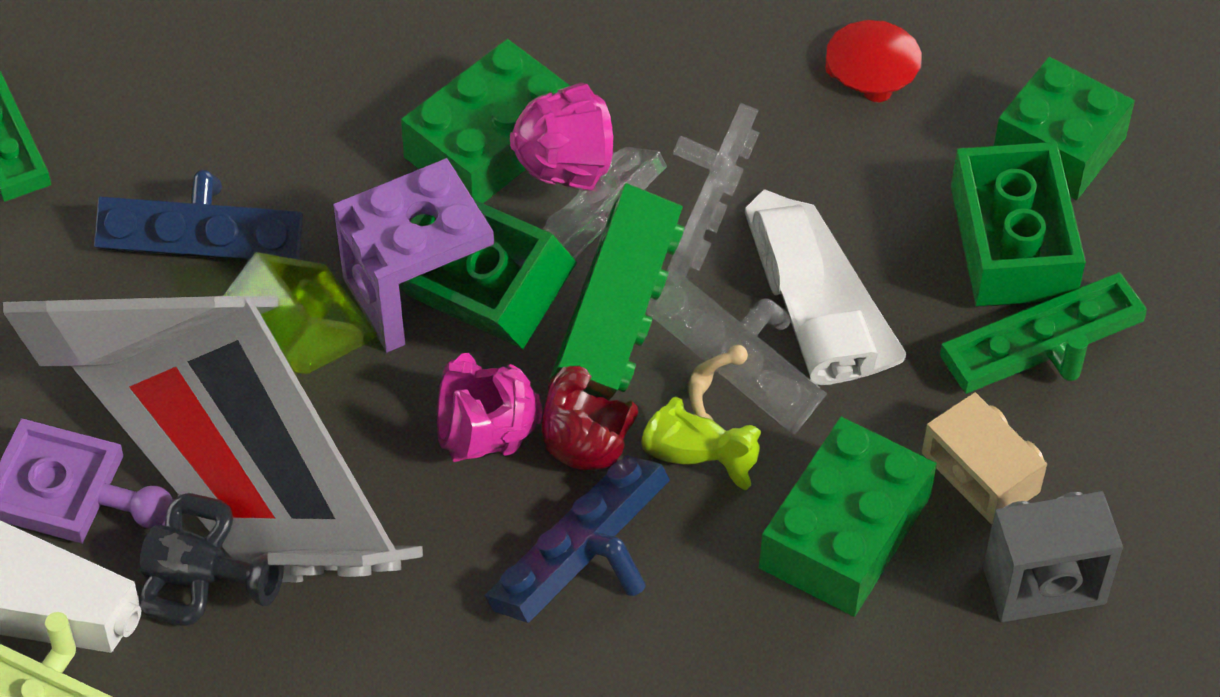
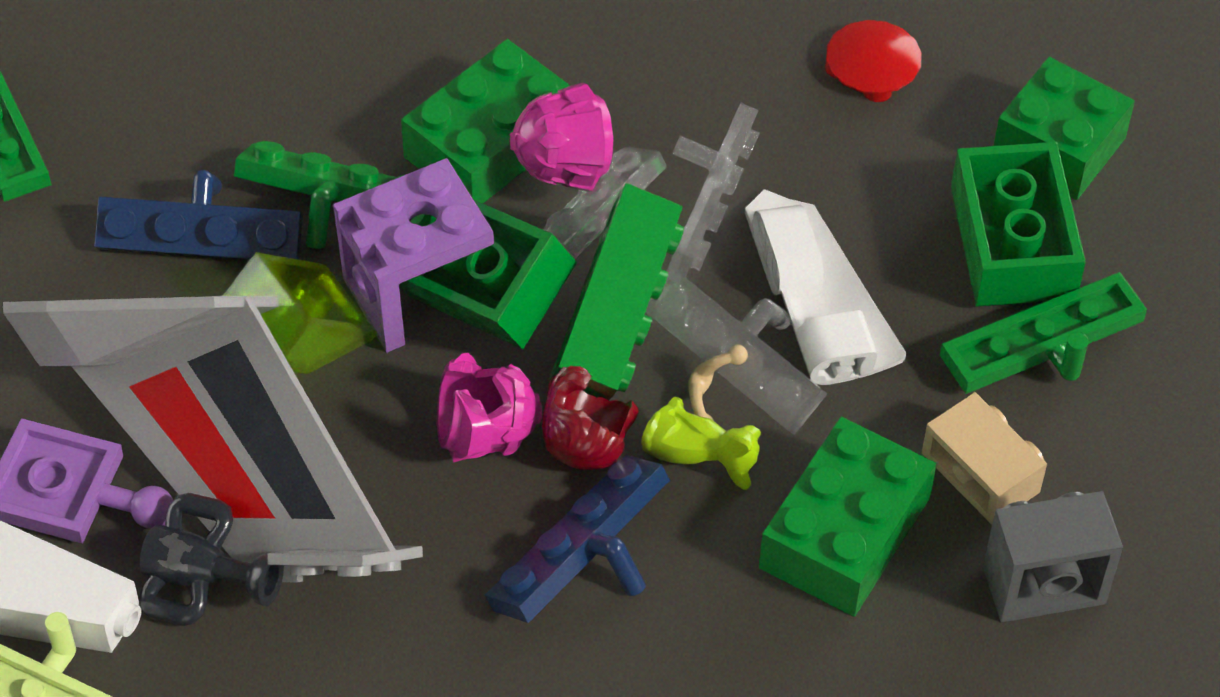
(308, 174): none -> green plate

